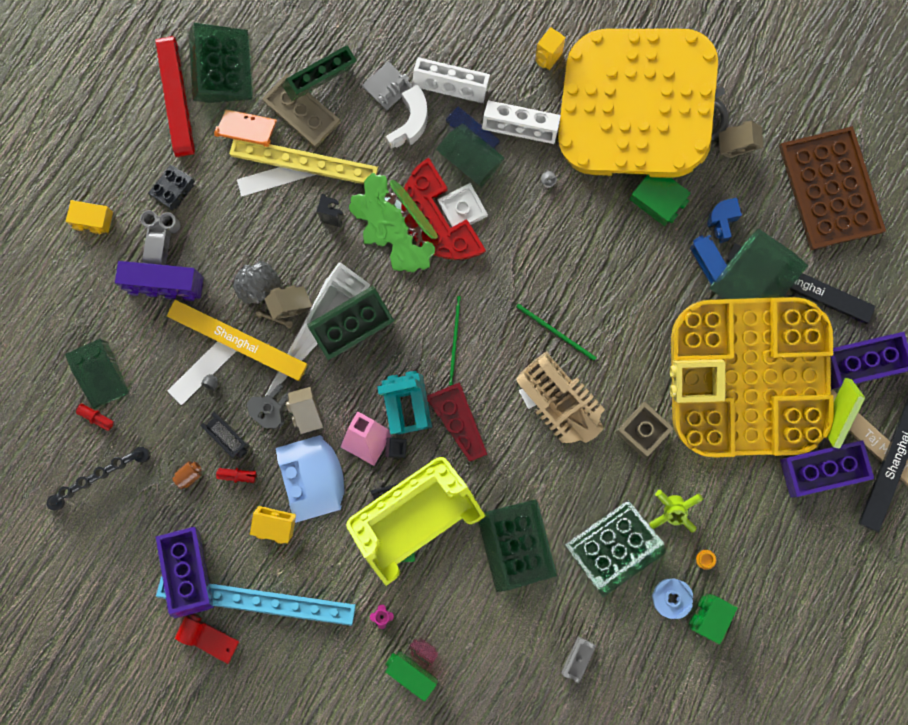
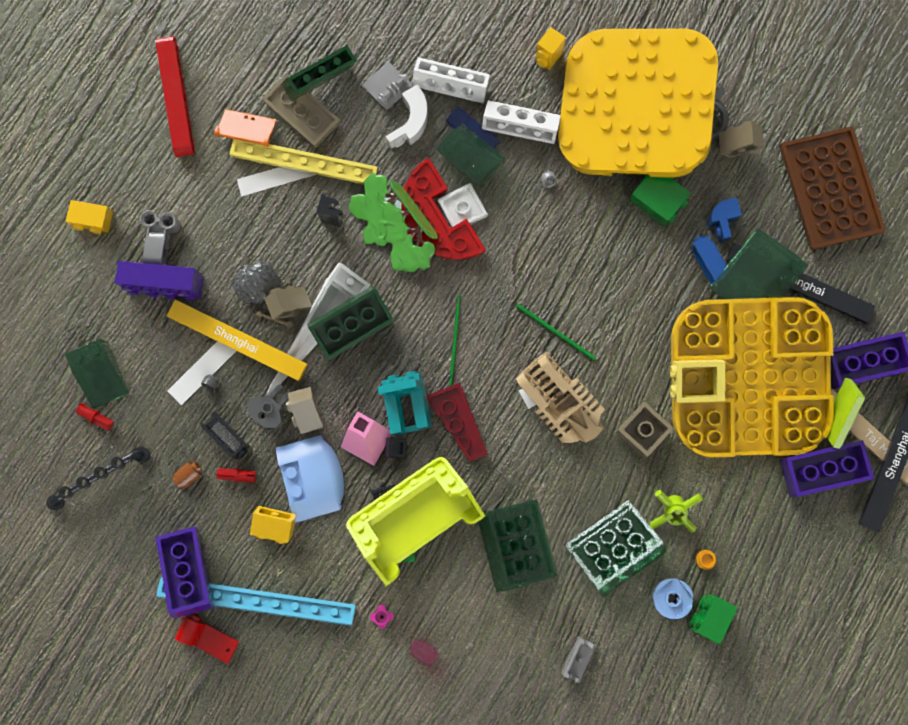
(171, 186): black hinge -> none
(219, 63): clear green slope -> none
(411, 675): green brick -> none

